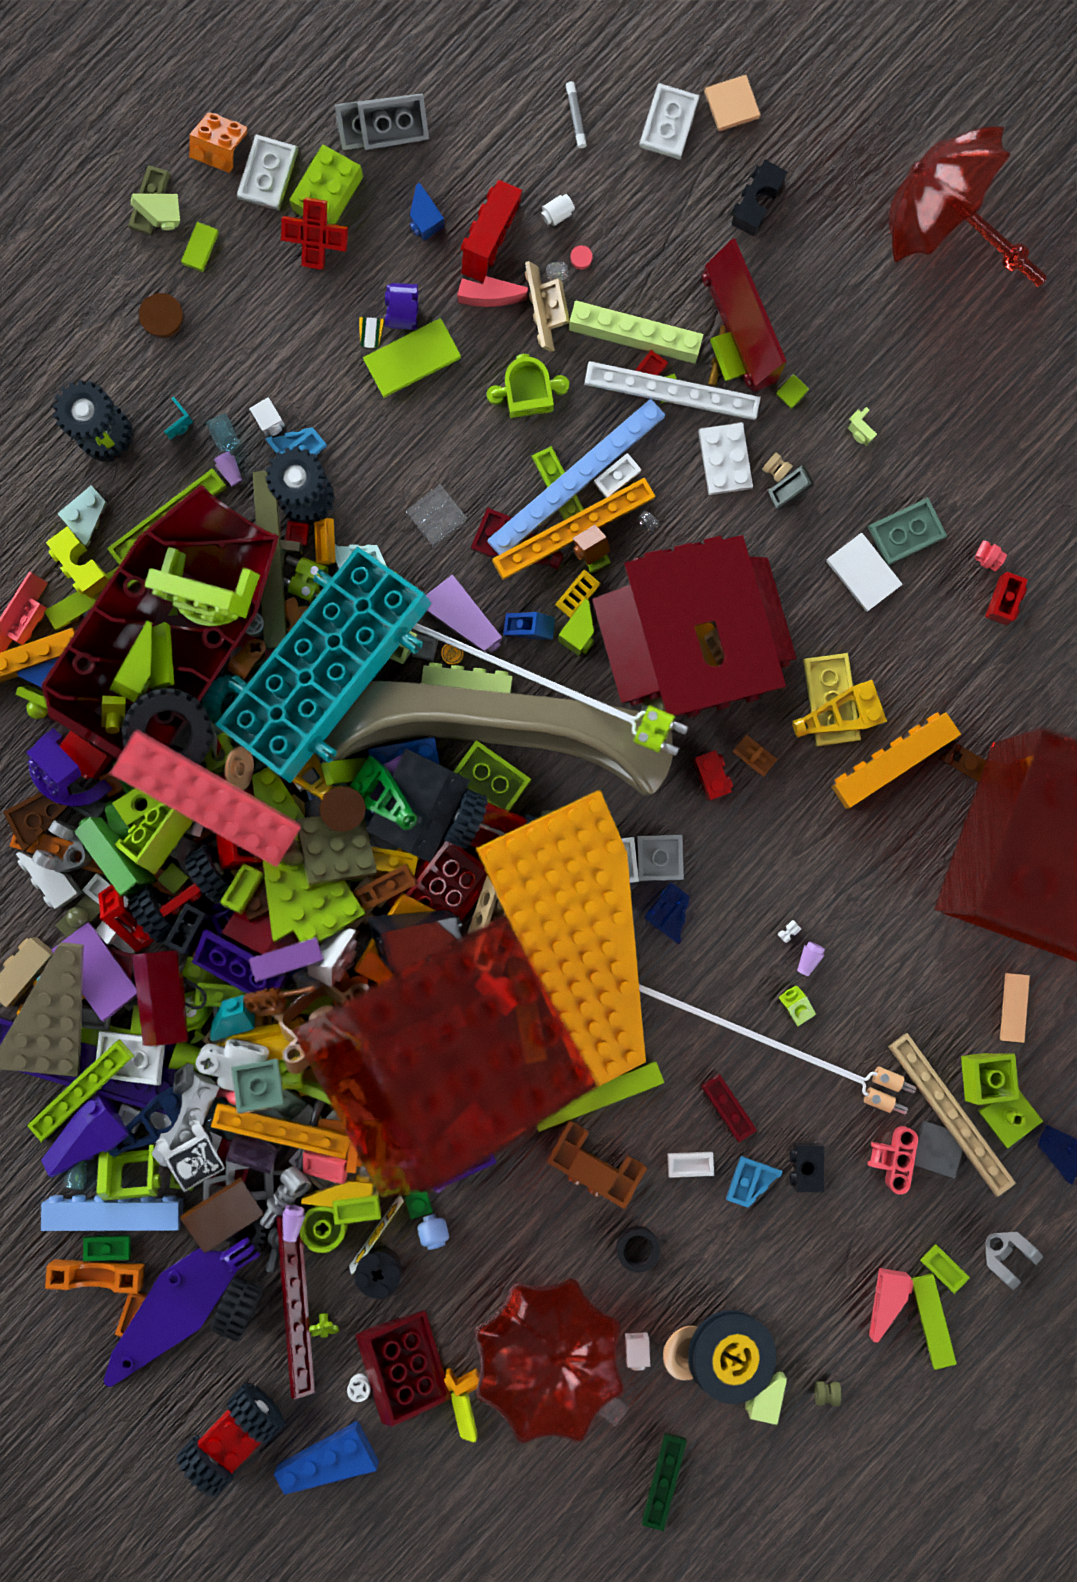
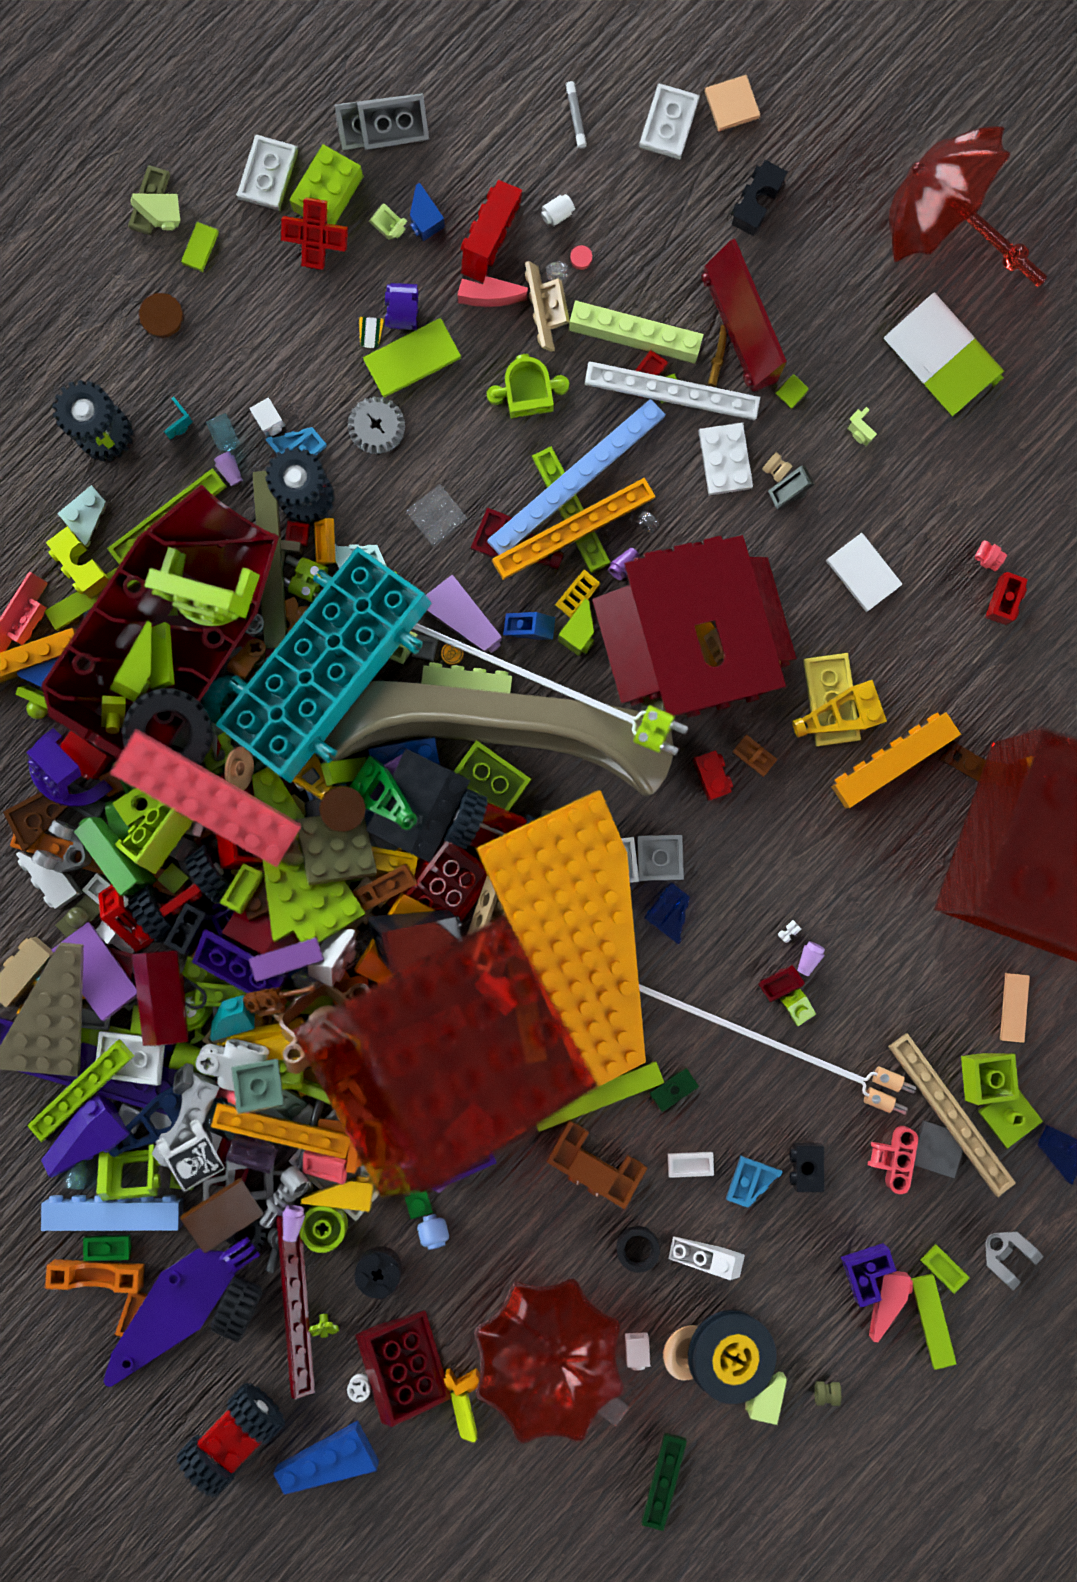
(215, 141): orange bracket -> none
(356, 1209): lime tile -> none
(373, 439): none -> light grey gear
(377, 1232): sticker -> none
(388, 222): none -> yellowish green bracket
(591, 545): dark orange brick -> none
(617, 476): white plate -> none
(617, 567): none -> medium lavender cone
(674, 1089): none -> dark green plate
(707, 1257): none -> white slope
(727, 356): lime tile -> none
(729, 1108): dark red tile -> none
(781, 983): none -> dark red tile
(863, 1268): none -> dark purple brick
(907, 531): sand green tile -> none
(944, 354): none -> door

